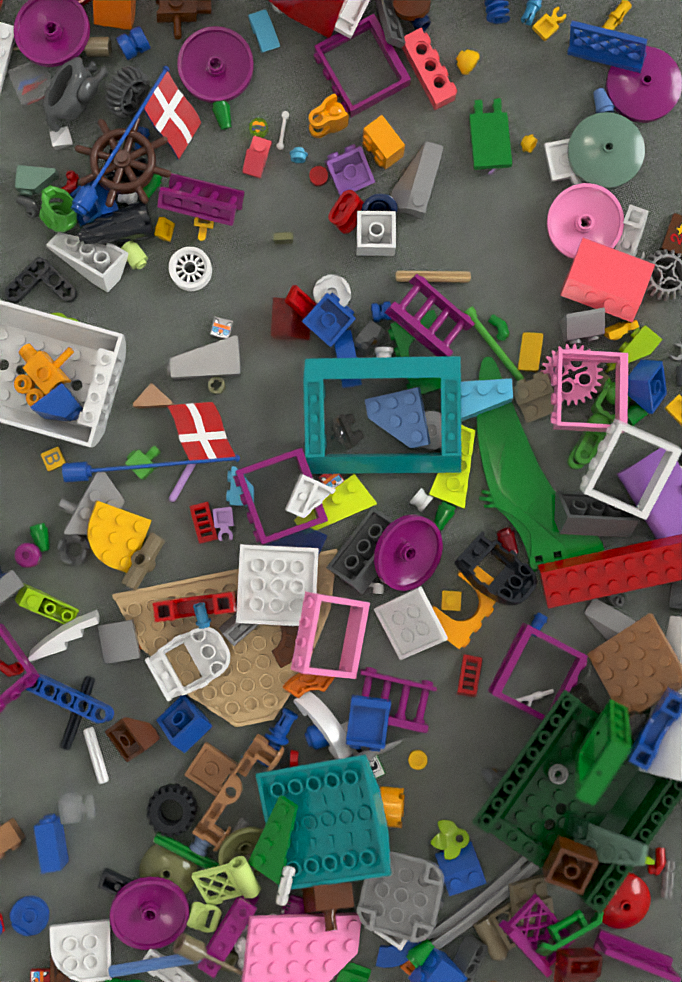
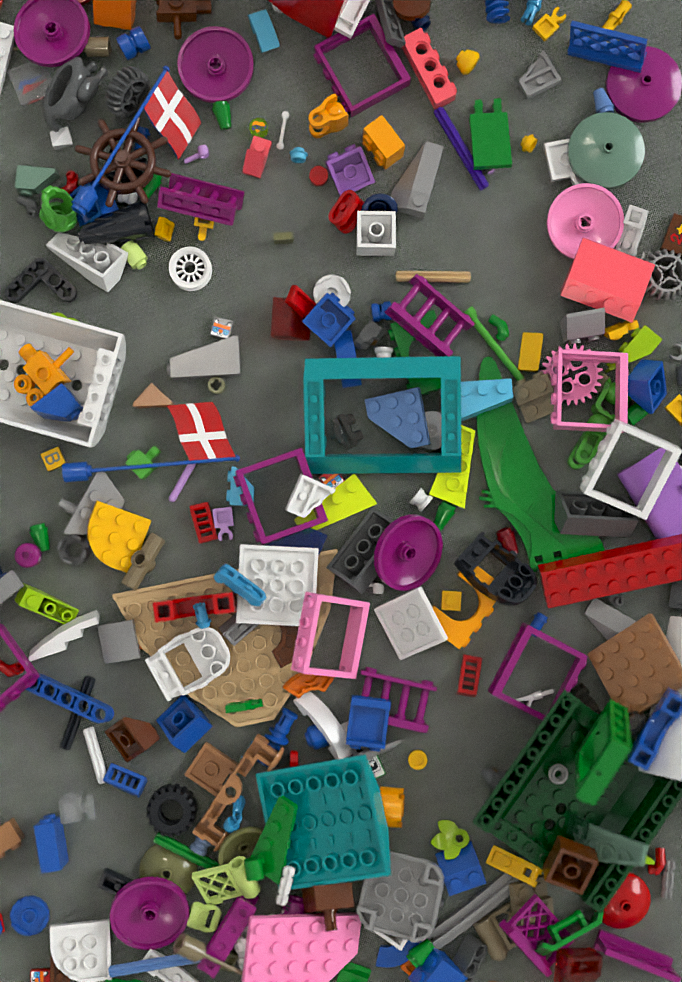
(122, 786): none -> blue slope
(203, 152): none -> lavender hand
(231, 823): none -> dark azure piece
(240, 585): none -> dark azure plate
(243, 705): none -> green tile
(253, 869): none -> green piece
(460, 148): none -> dark purple axle
(513, 865): none -> yellow plate
(539, 77): none -> light grey wing

